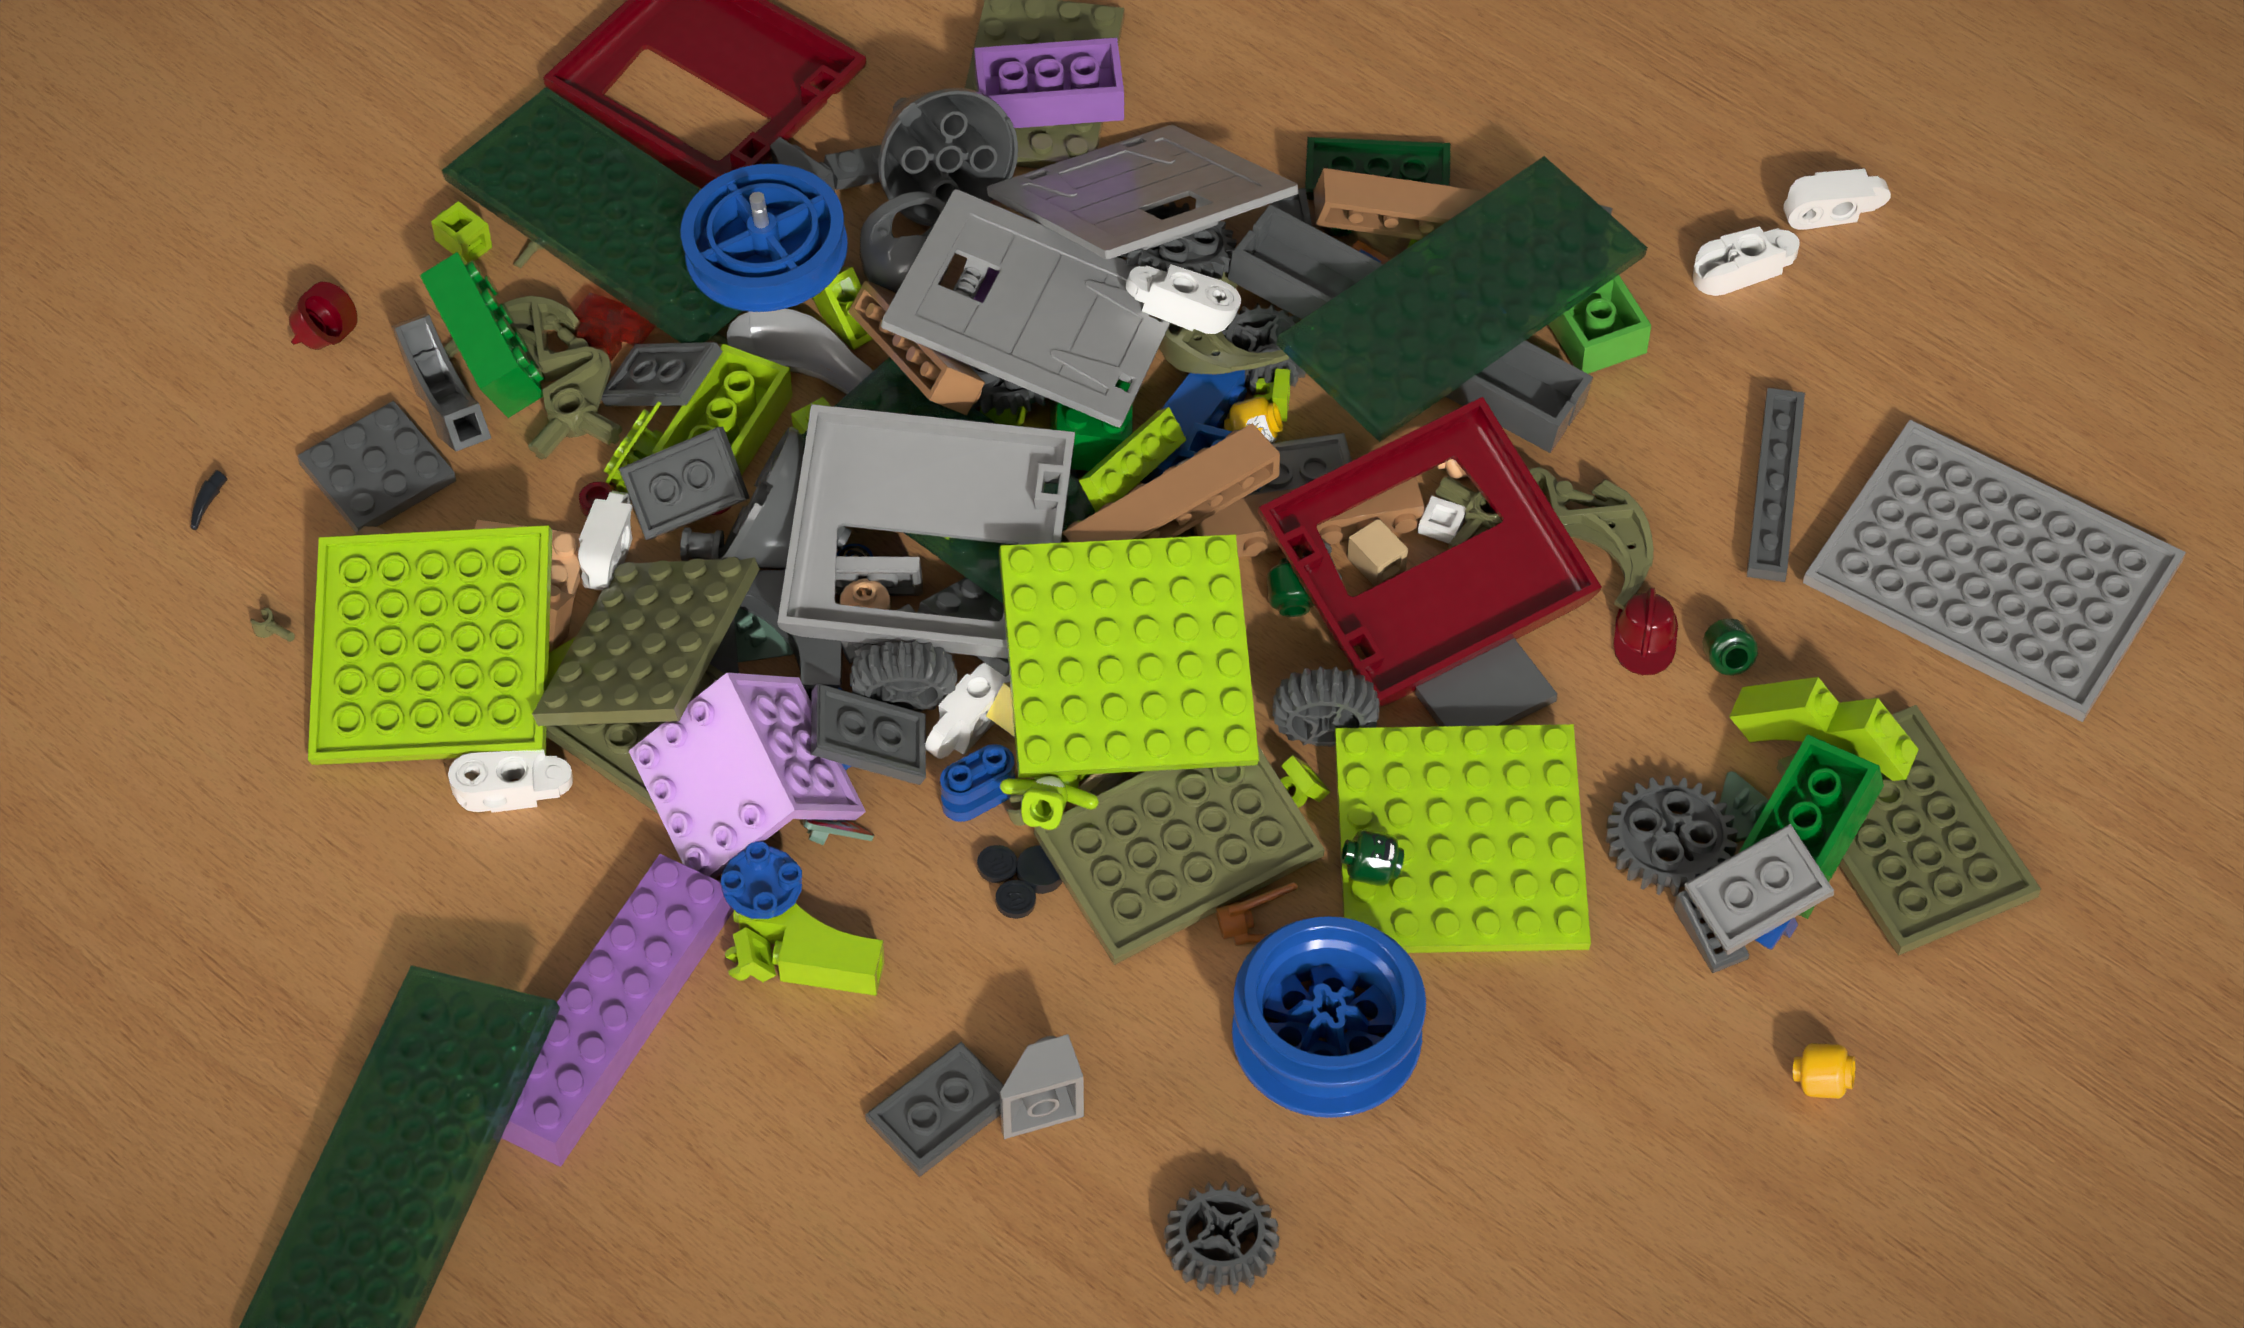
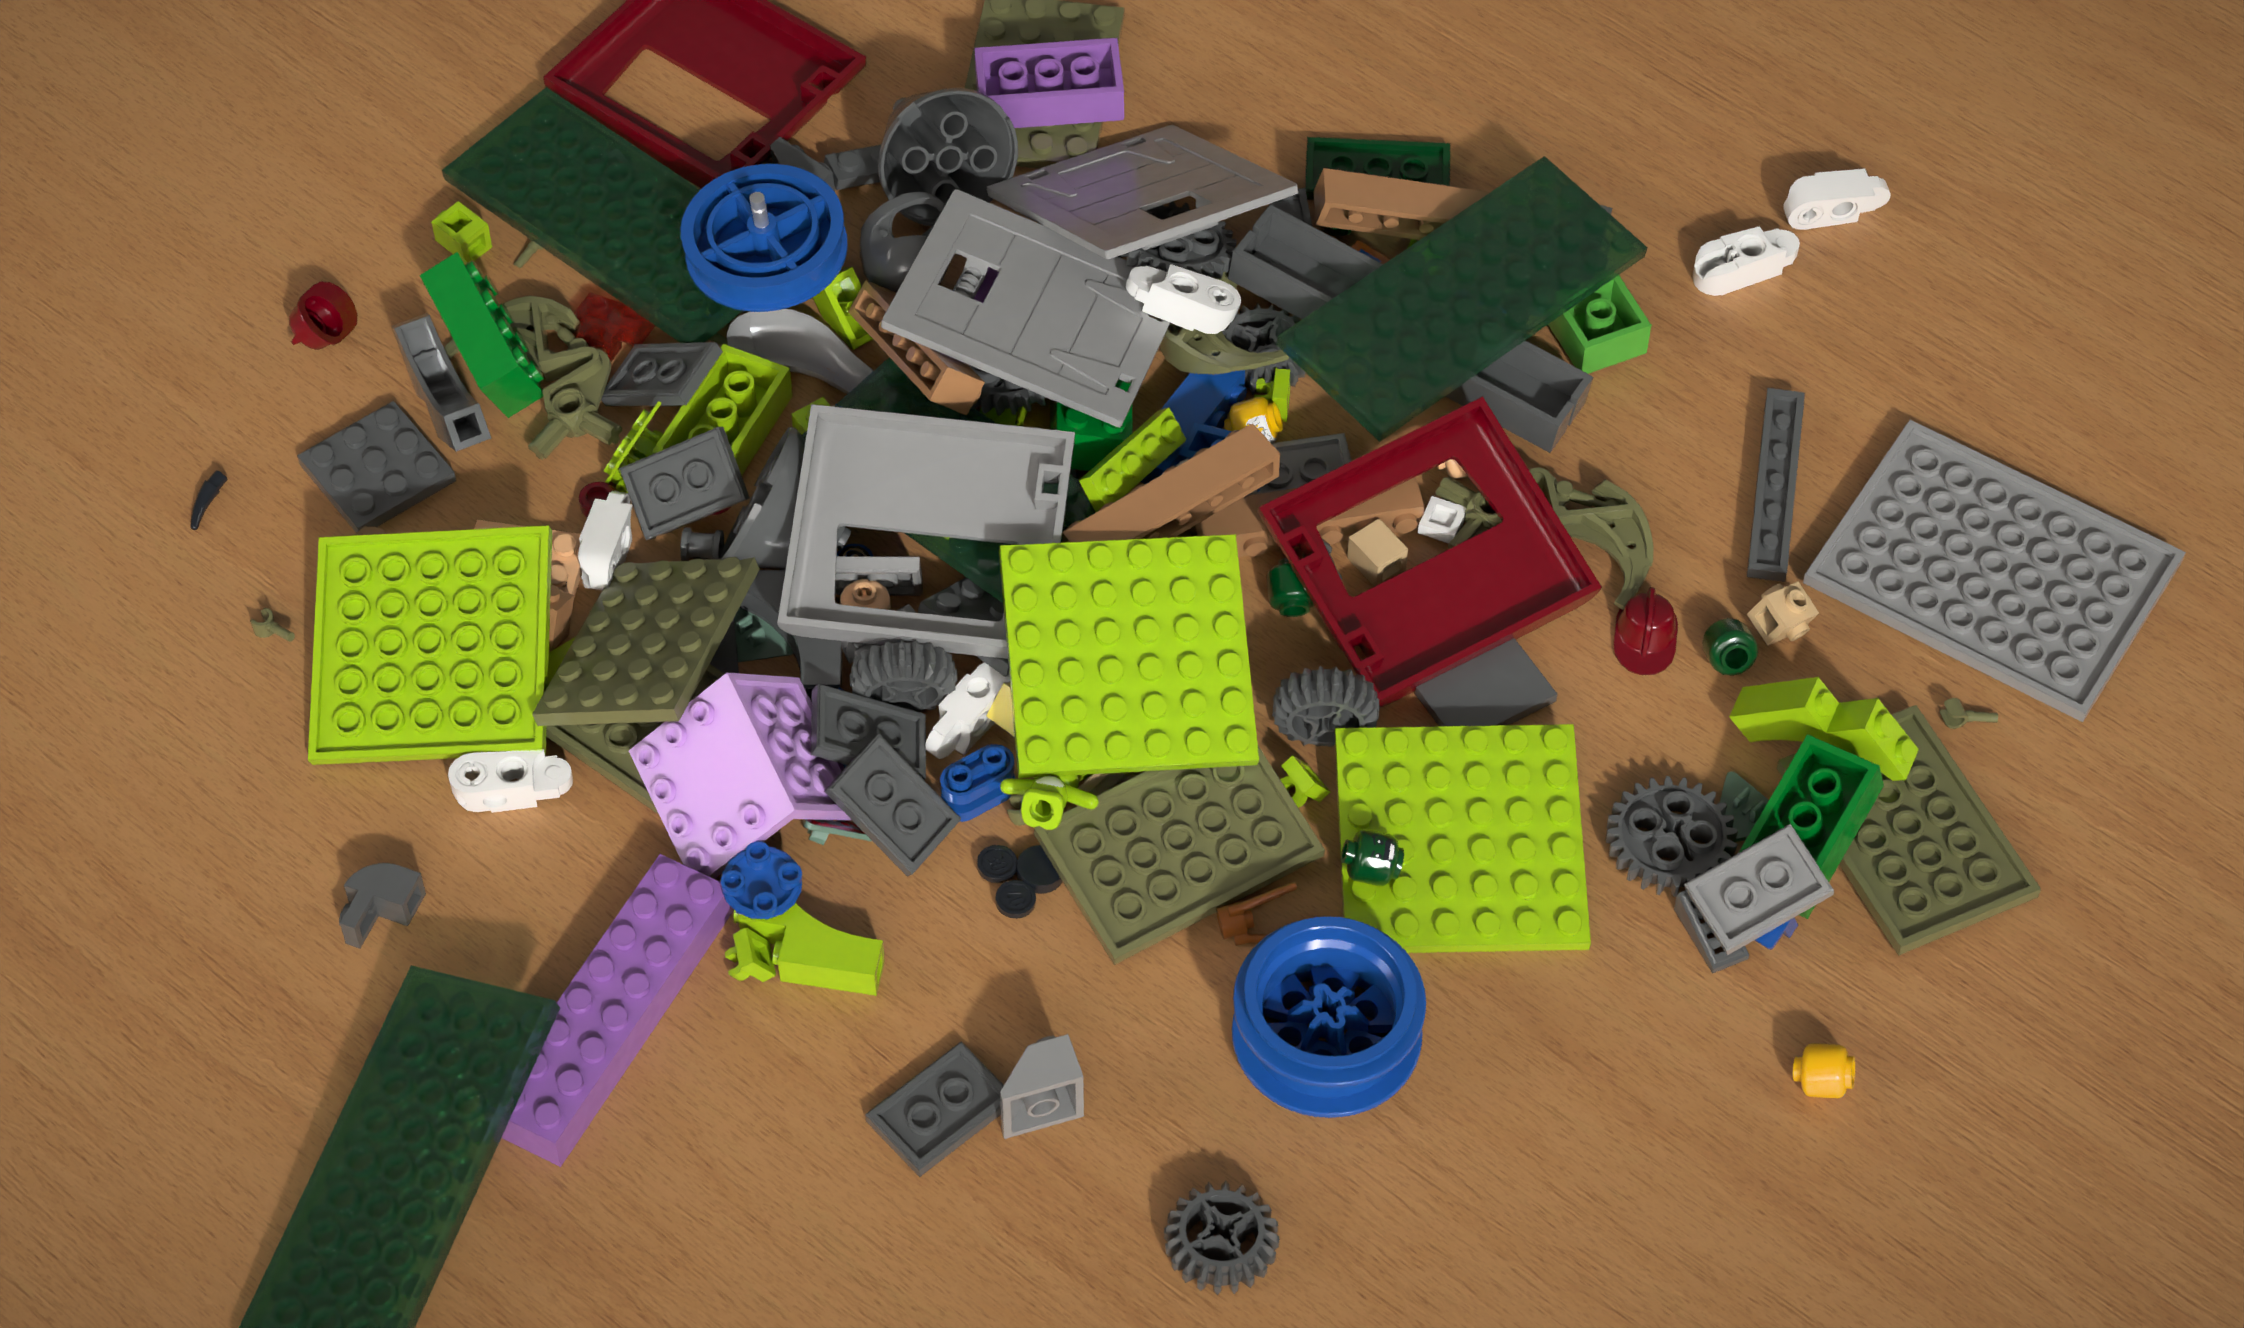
(377, 892): none -> dark grey brick
(892, 805): none -> dark grey tile
(1789, 608): none -> tan brick
(1956, 716): none -> olive hand

